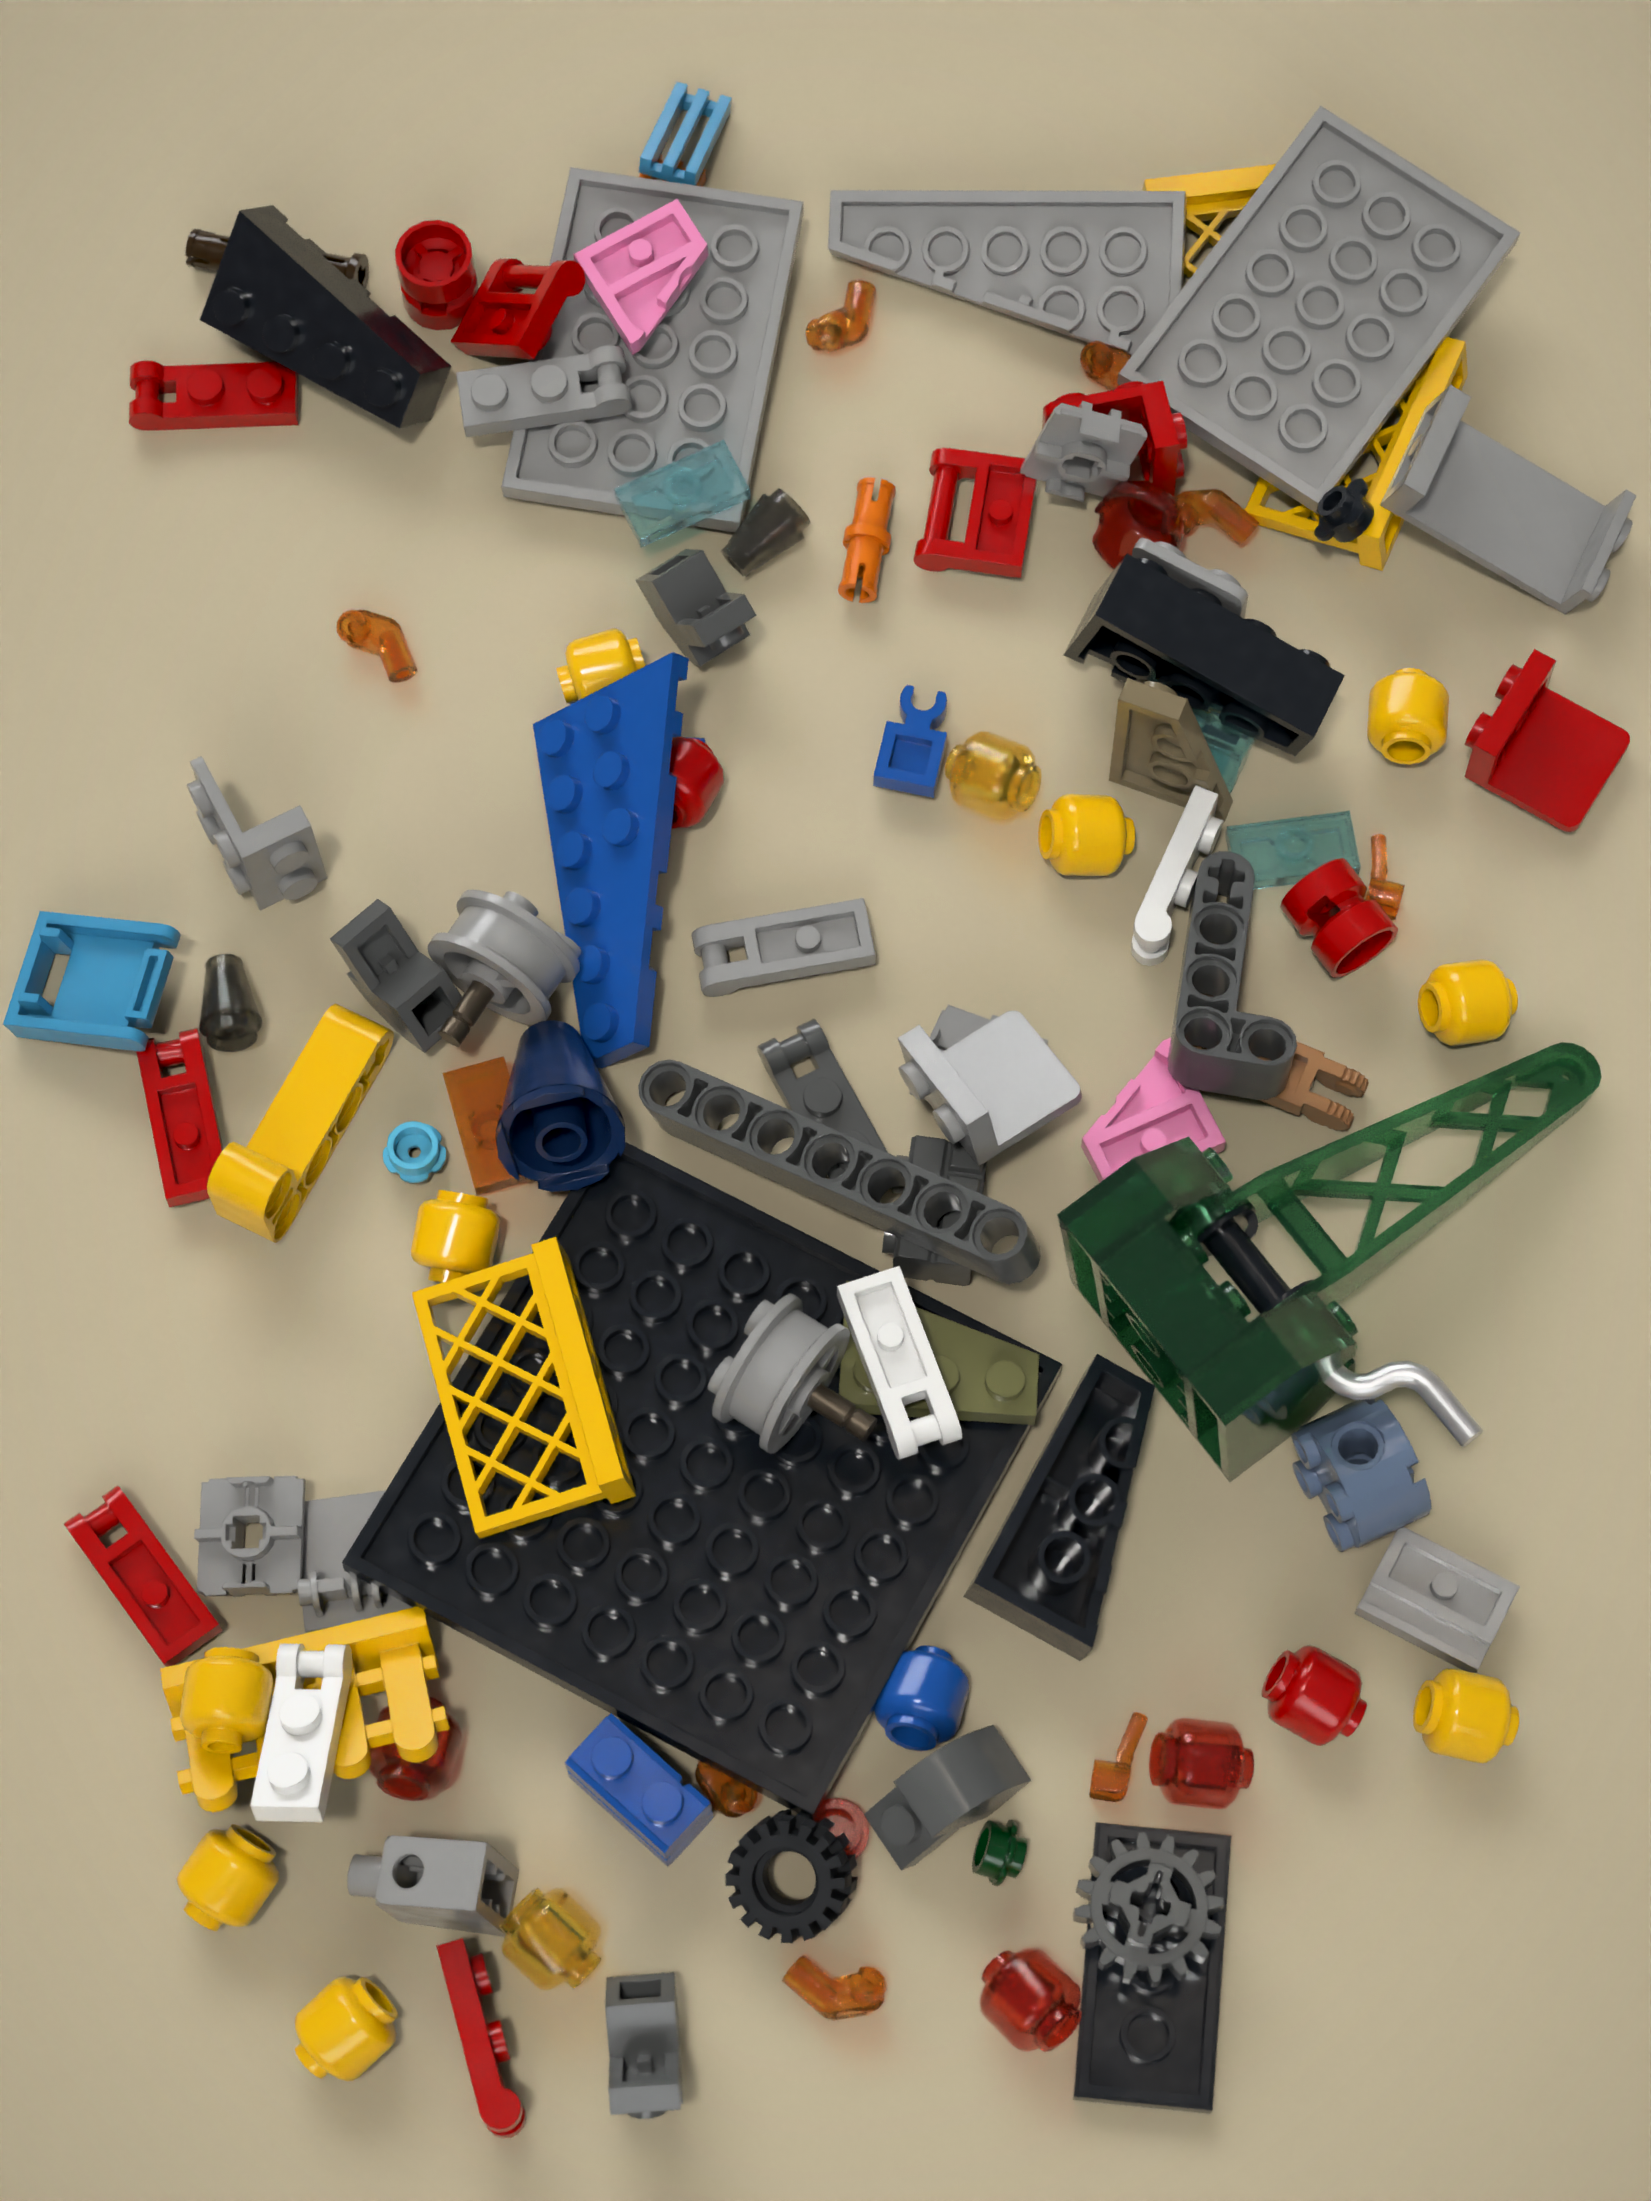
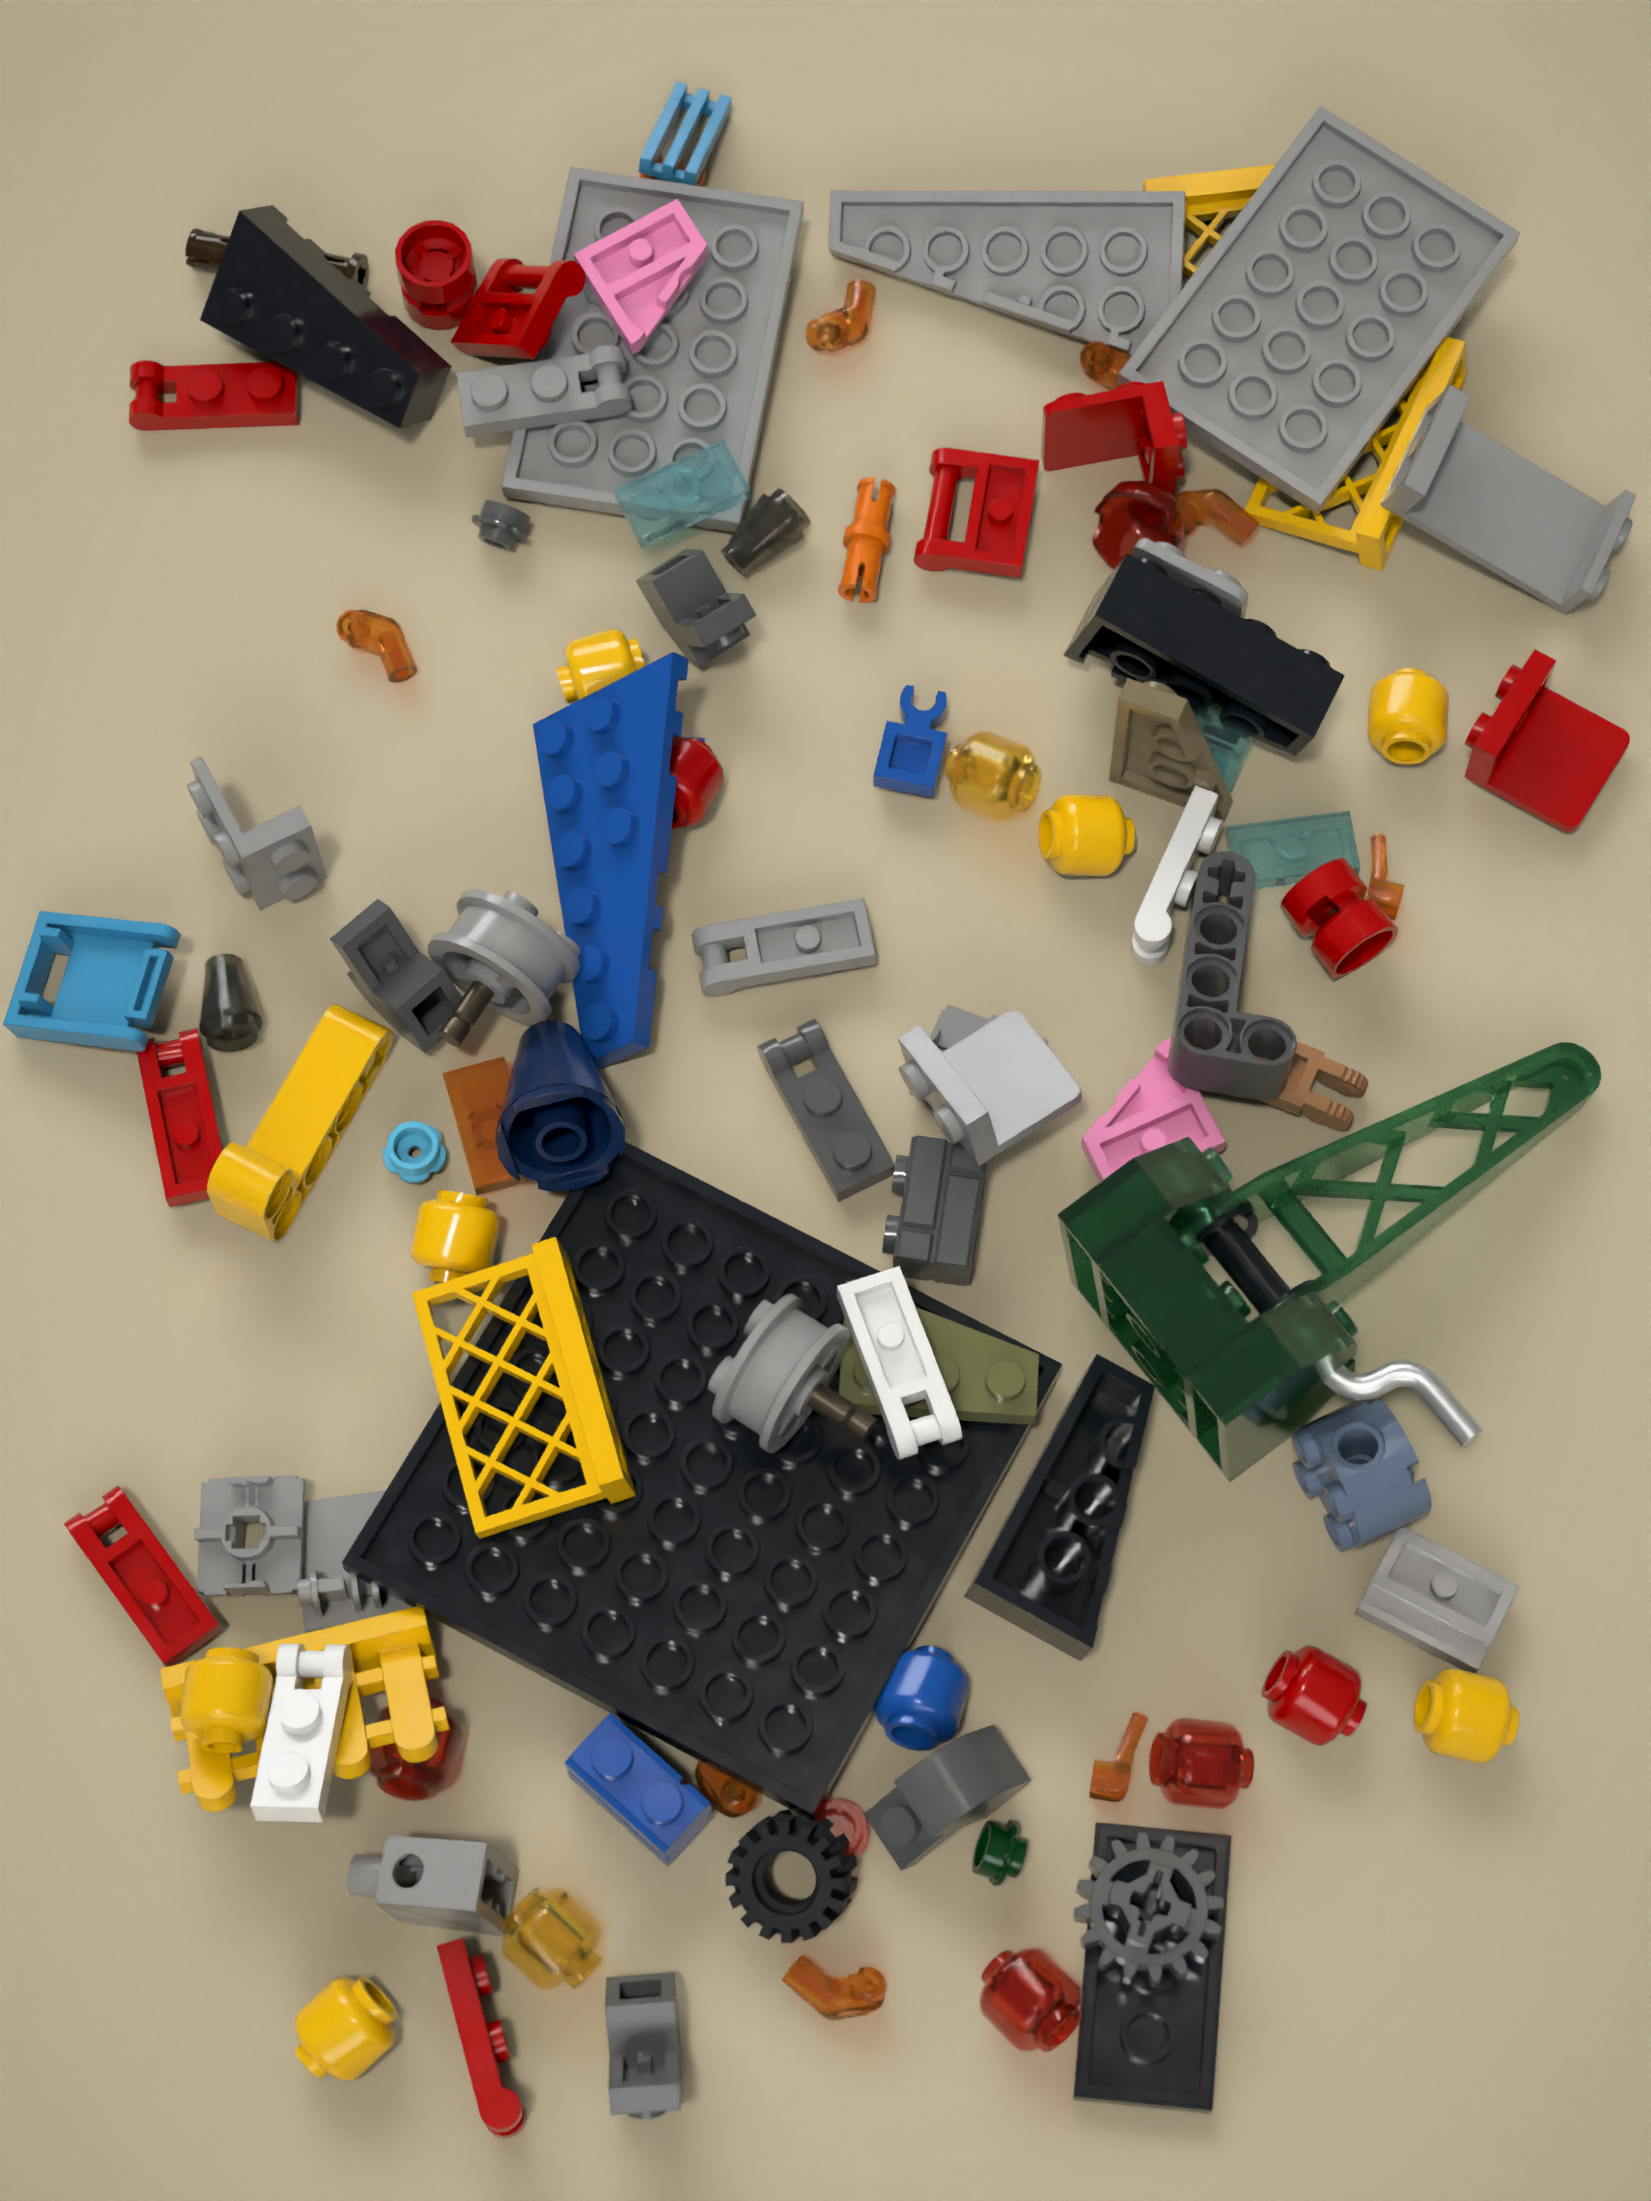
(228, 1878): yellow head -> none
(501, 525): none -> dark grey plate
(857, 1189): dark grey beam -> none
(1083, 451): light grey piece -> none
(1344, 512): black plate -> none
(1467, 1002): yellow head -> none

